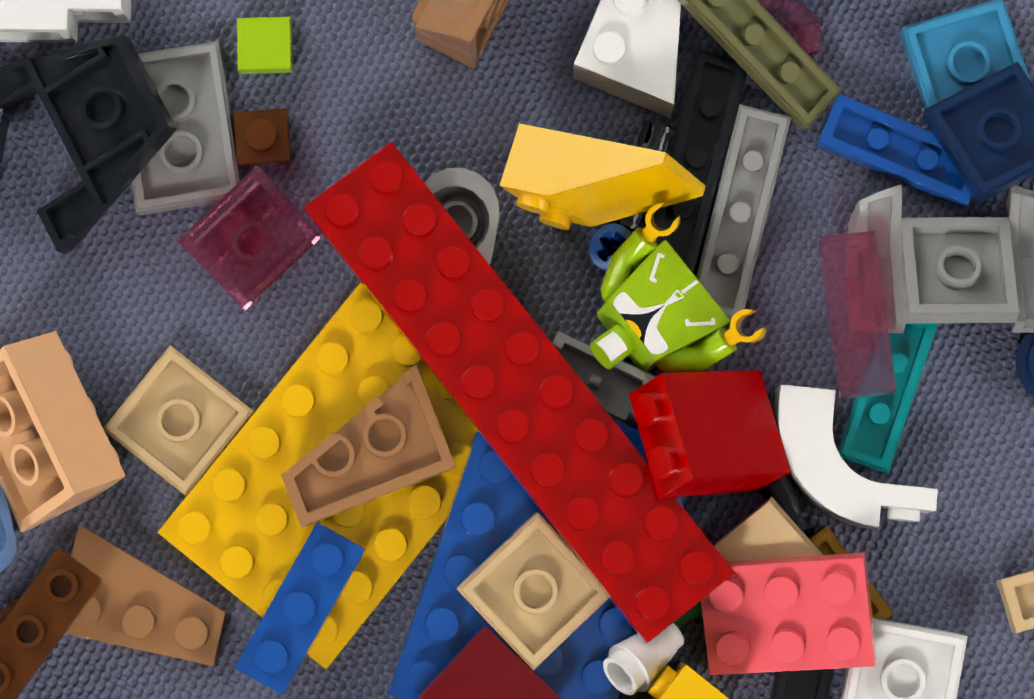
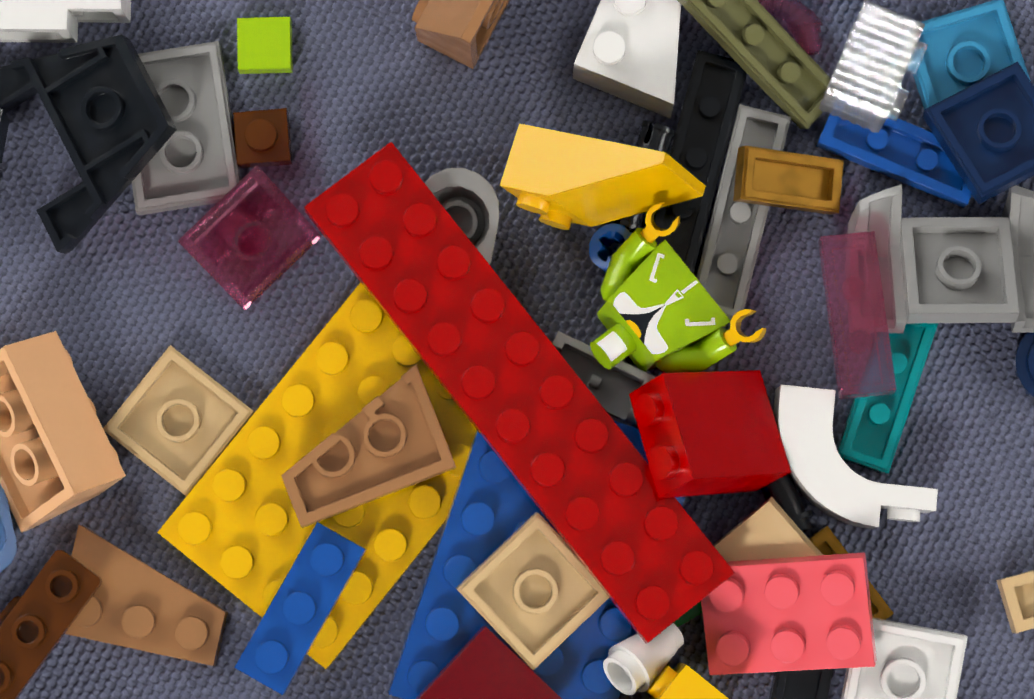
(788, 180): none -> pearl gold tile
(873, 66): none -> clear brick

